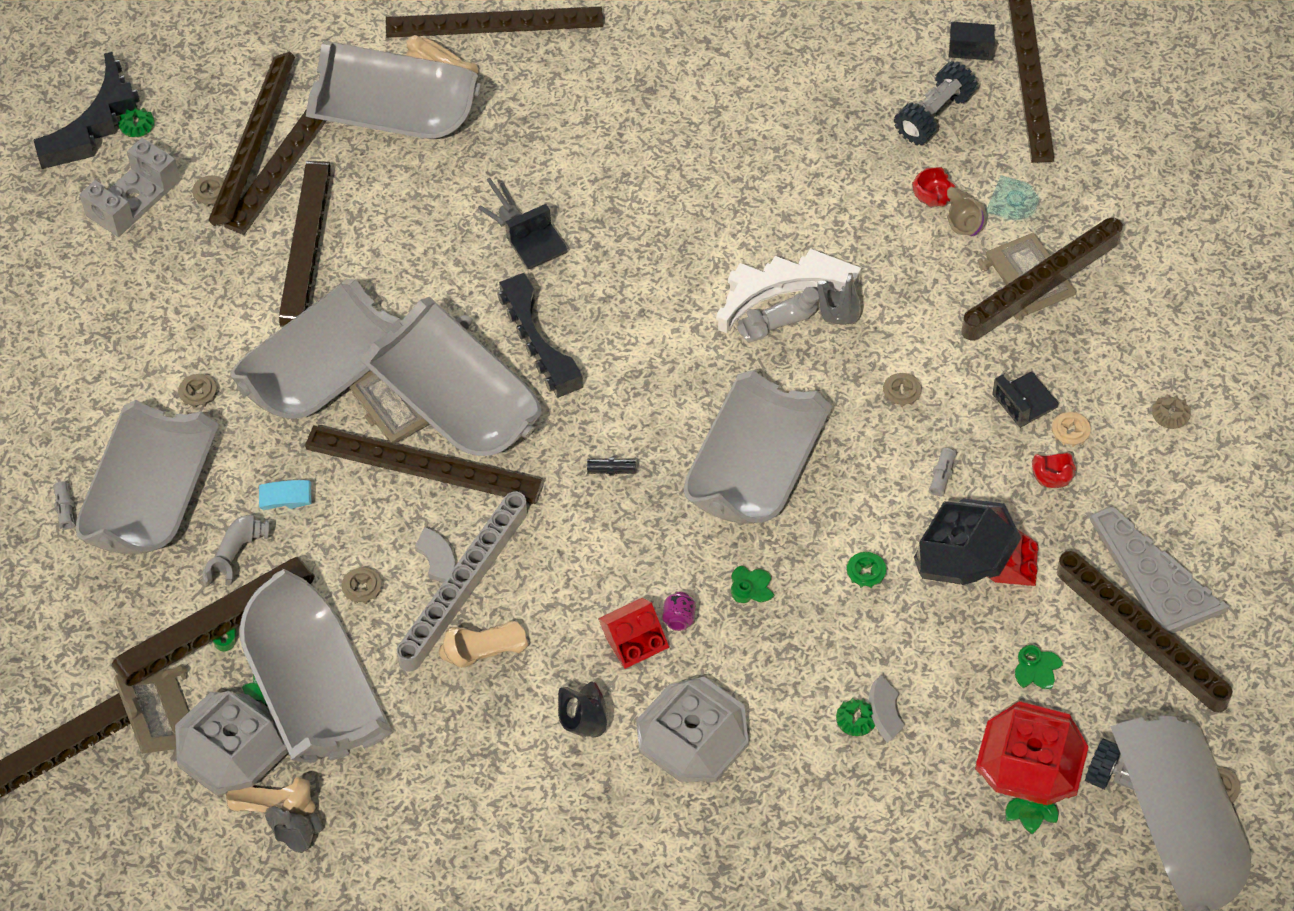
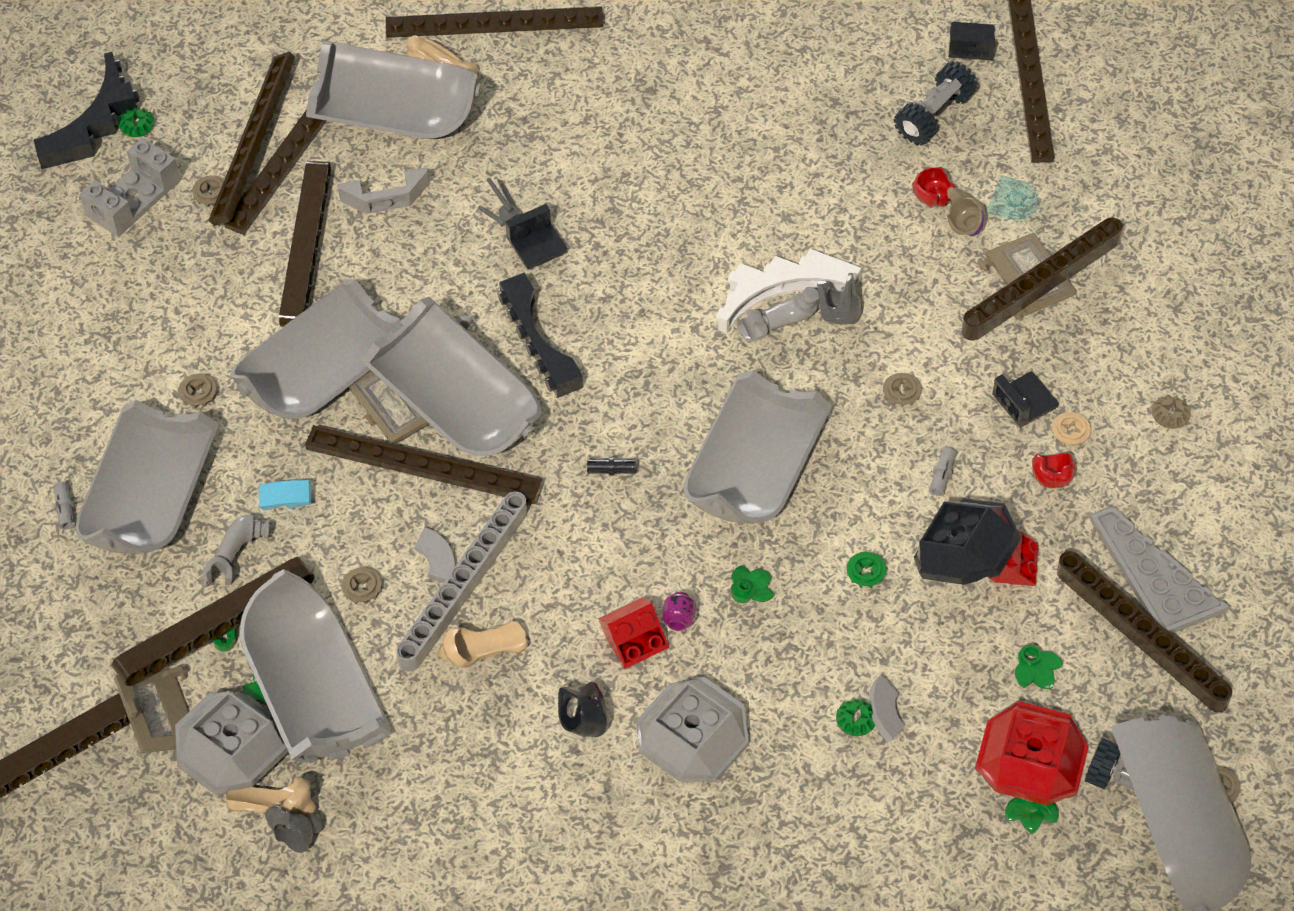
(388, 199): none -> light grey slope

